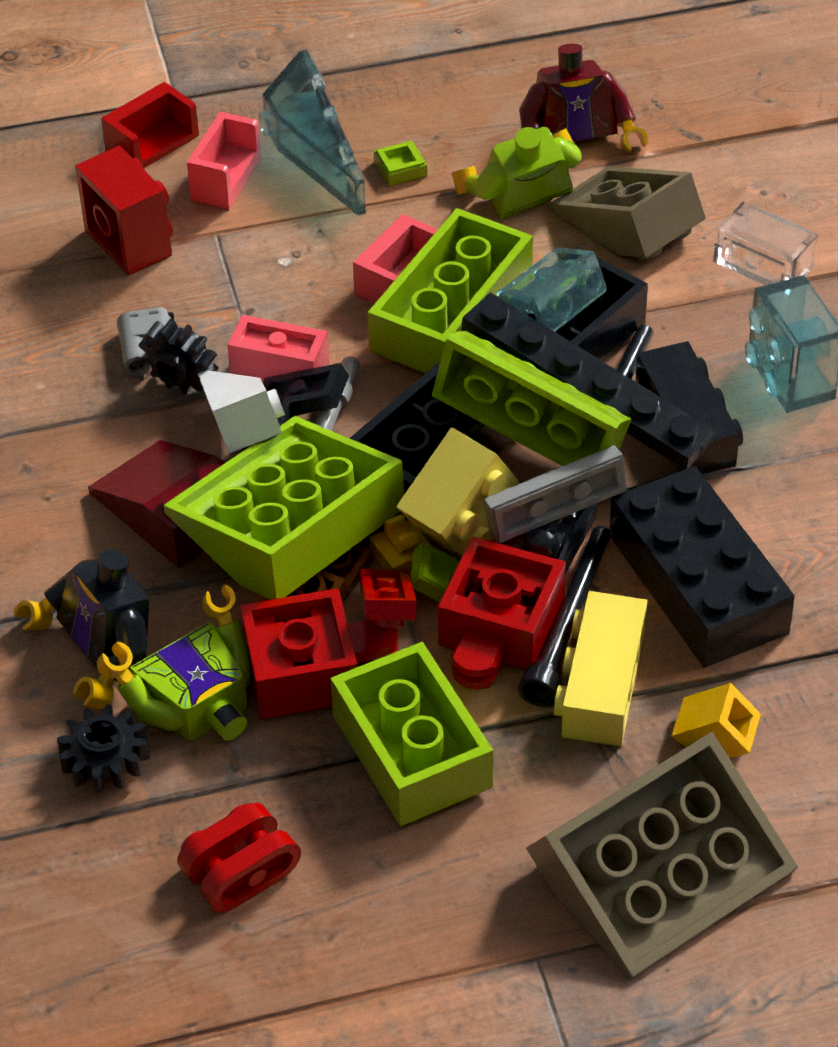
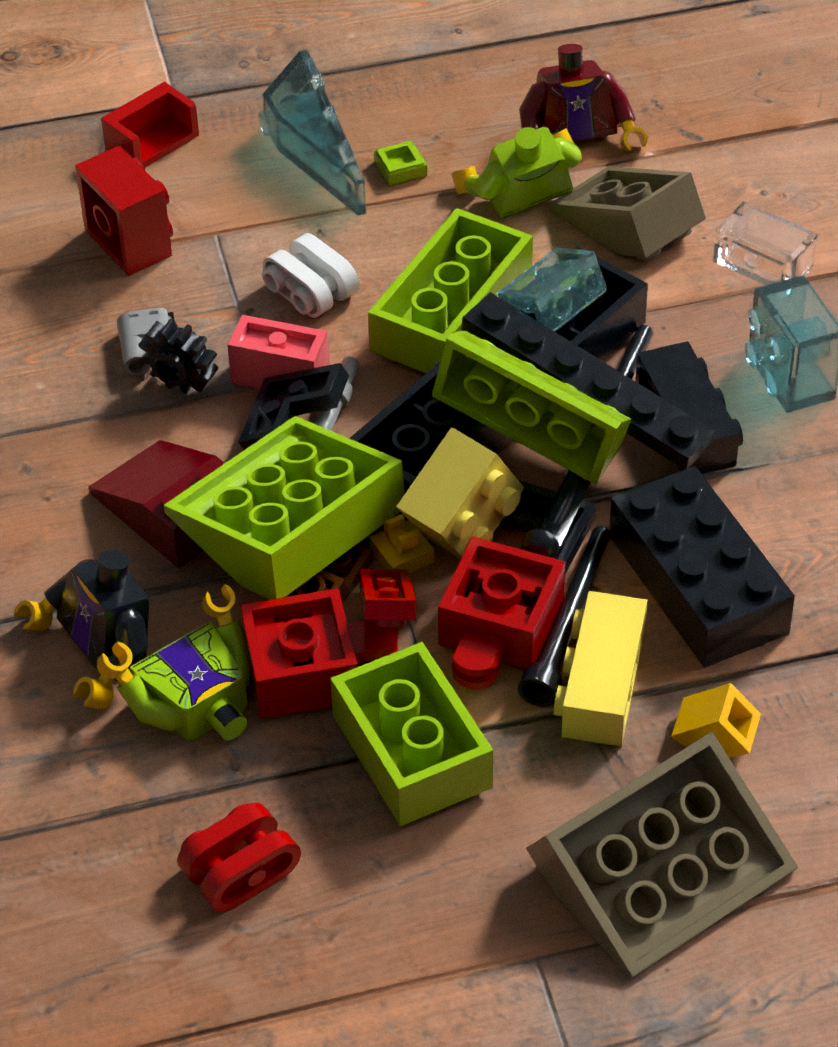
(103, 748): black gear -> none
(224, 160): coral panel -> none
(242, 408): white slope -> none
(310, 275): none -> white brick
(389, 256): coral panel -> none
(432, 570): lime tile -> none
(555, 494): light grey tile -> none

